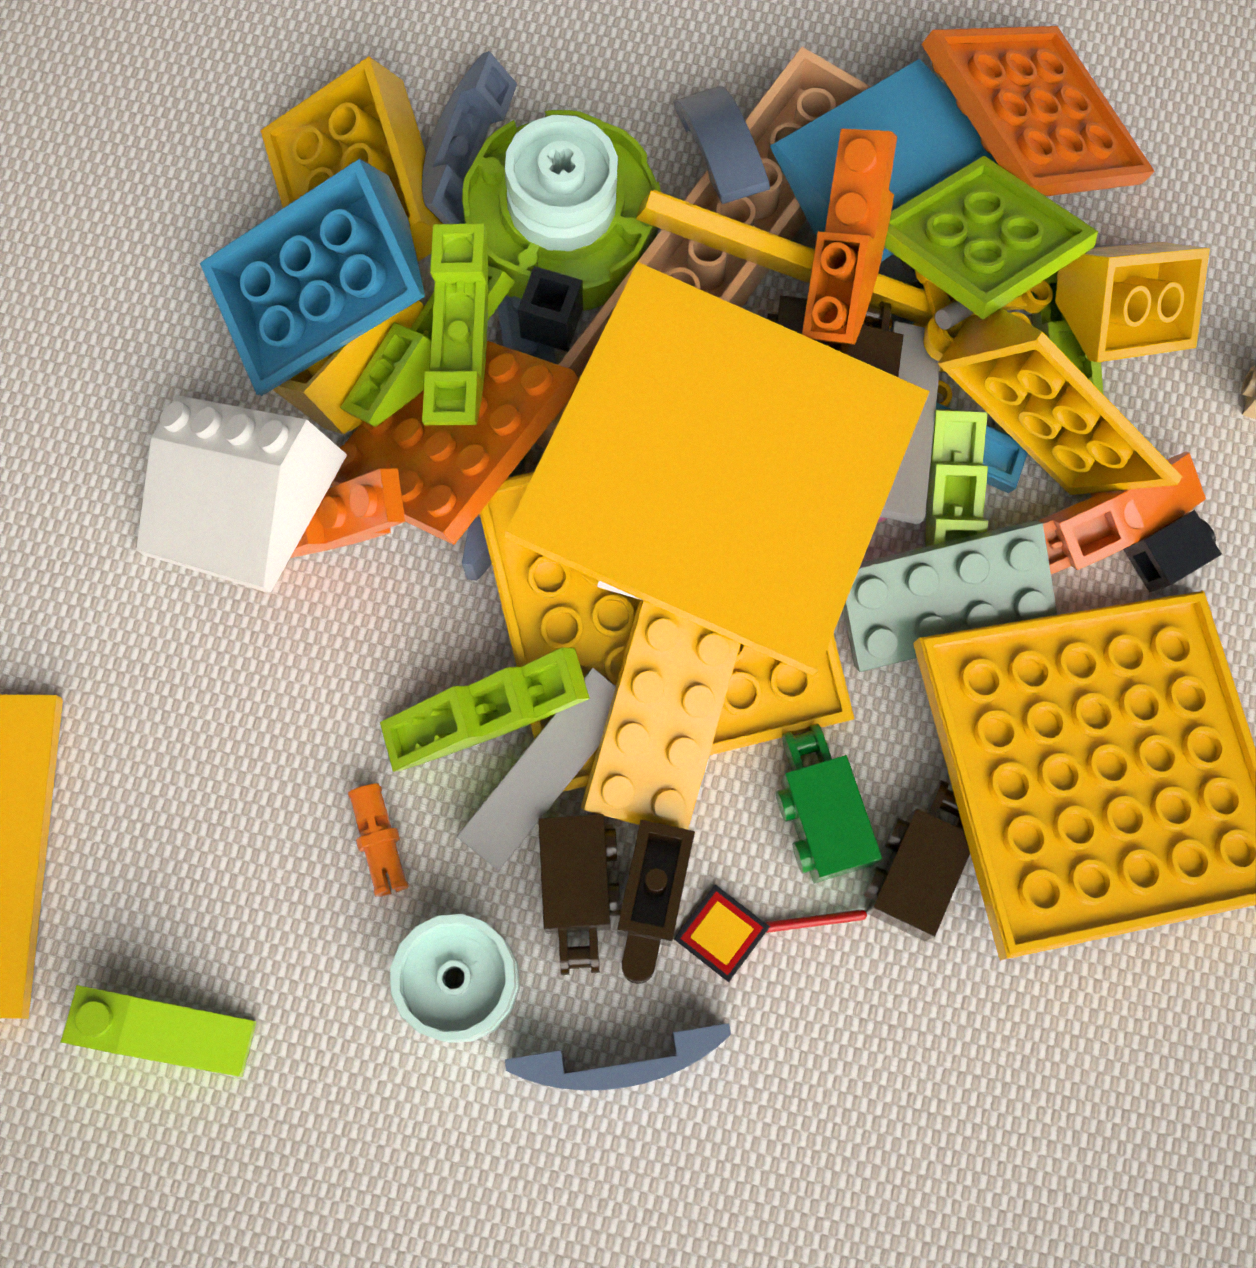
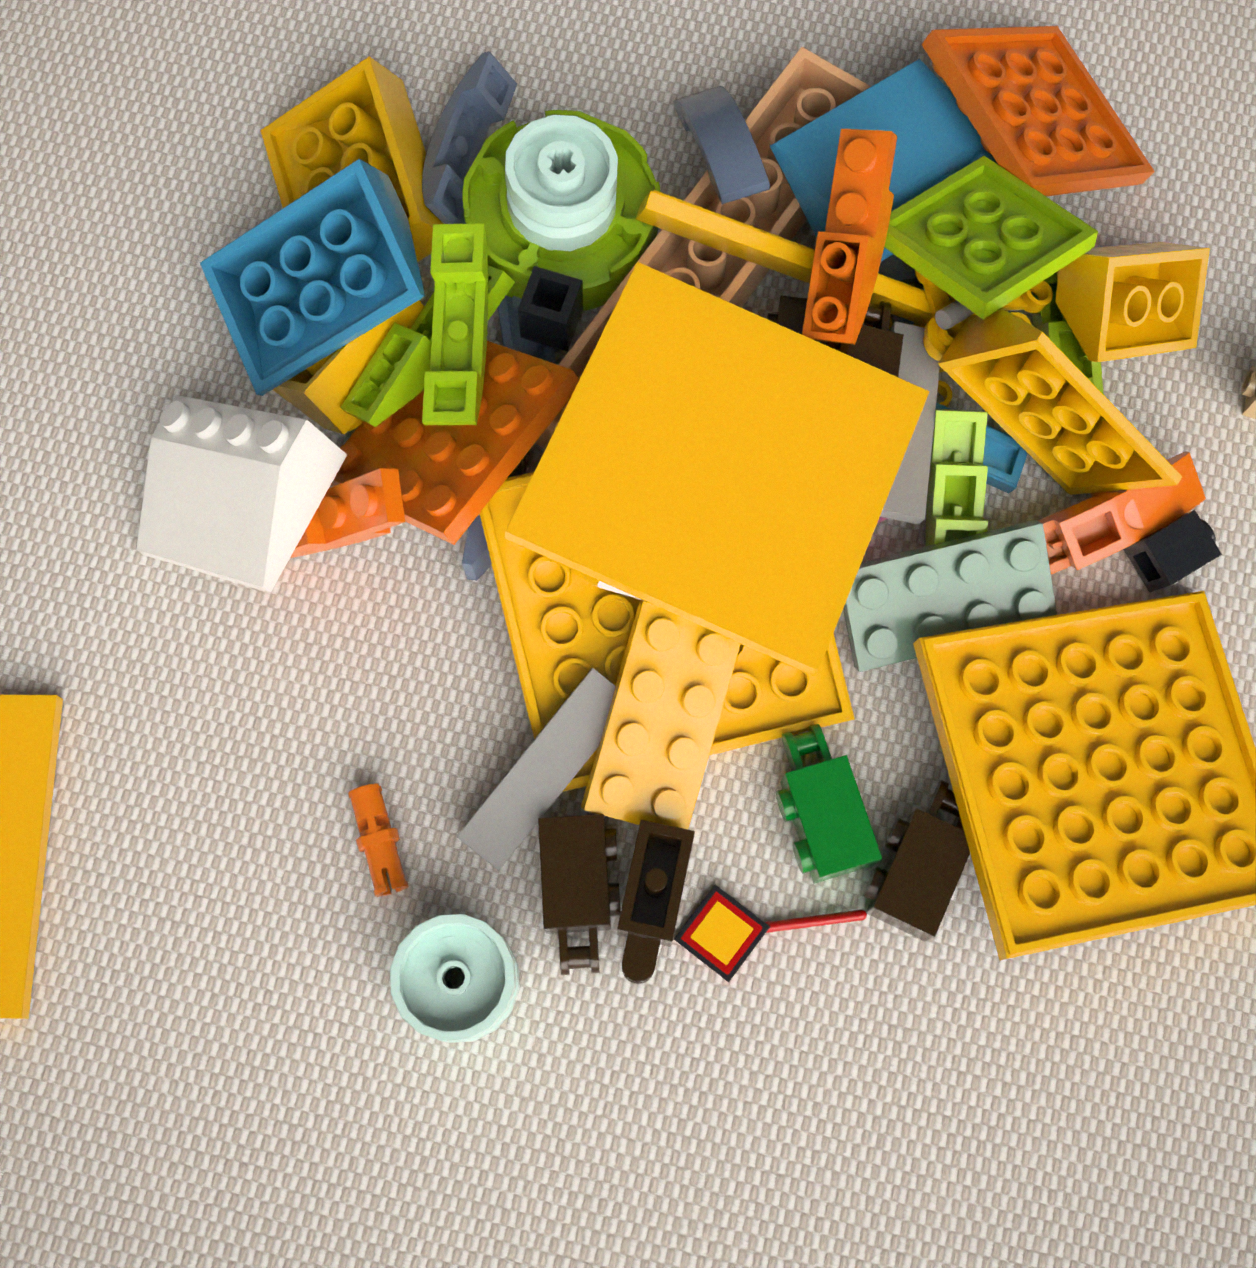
(158, 1031): lime slope -> none
(484, 709): lime slope -> none
(550, 1067): sand blue slope -> none

